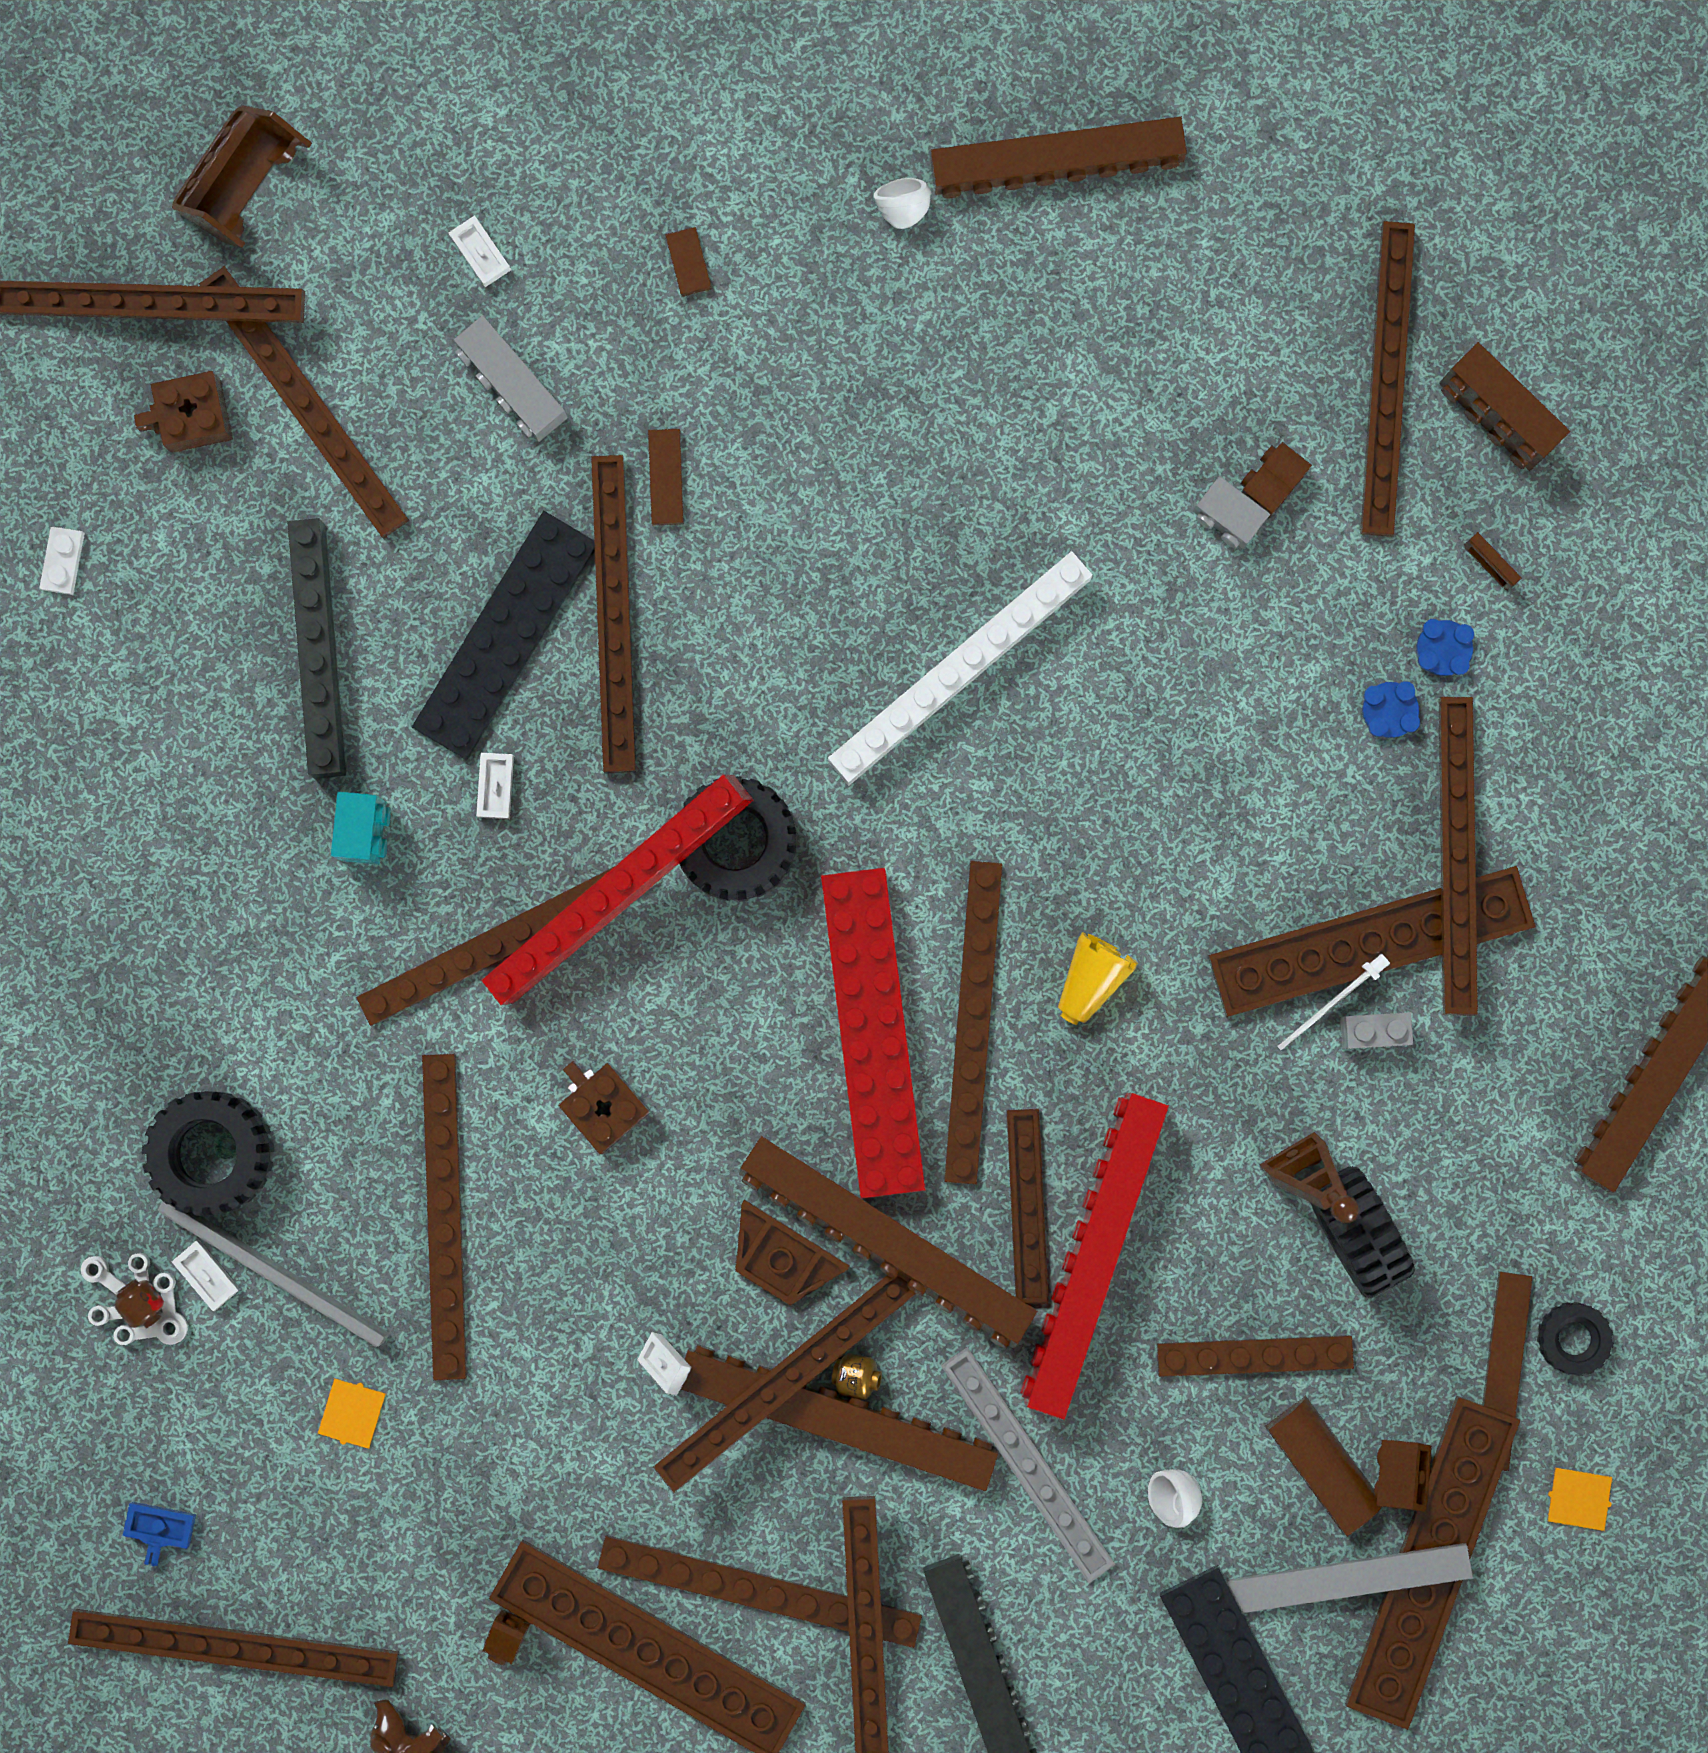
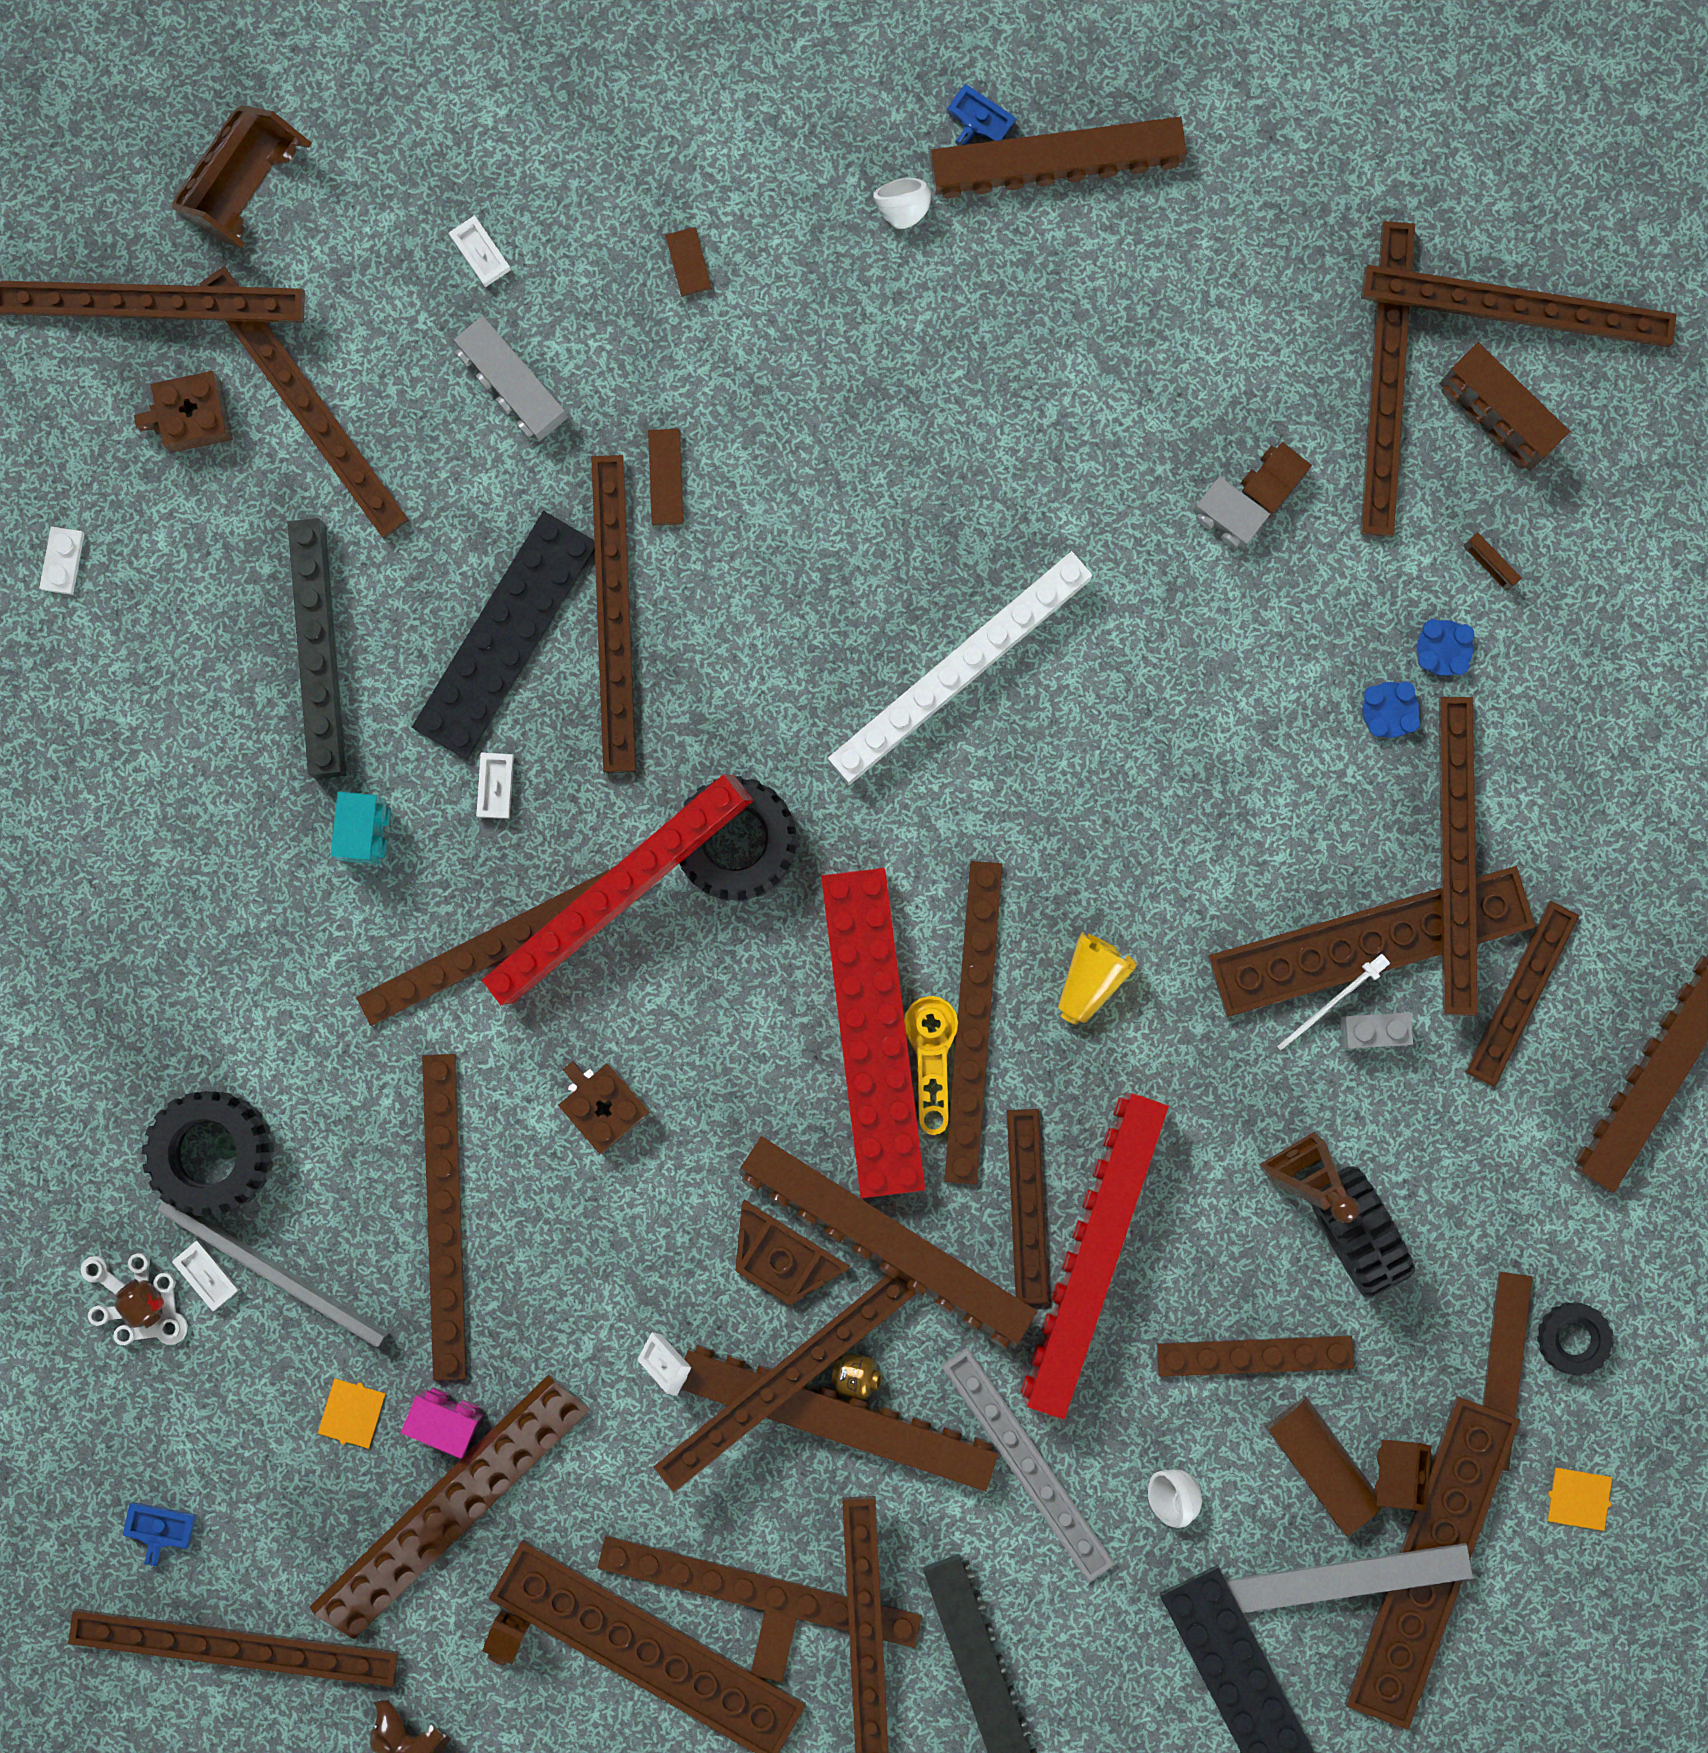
(443, 1422): none -> dark pink brick
(450, 1507): none -> reddish brown plate
(773, 1646): none -> reddish brown tile
(931, 1052): none -> yellow beam
(979, 116): none -> blue plate
(1518, 306): none -> reddish brown plate
(1522, 994): none -> reddish brown tile

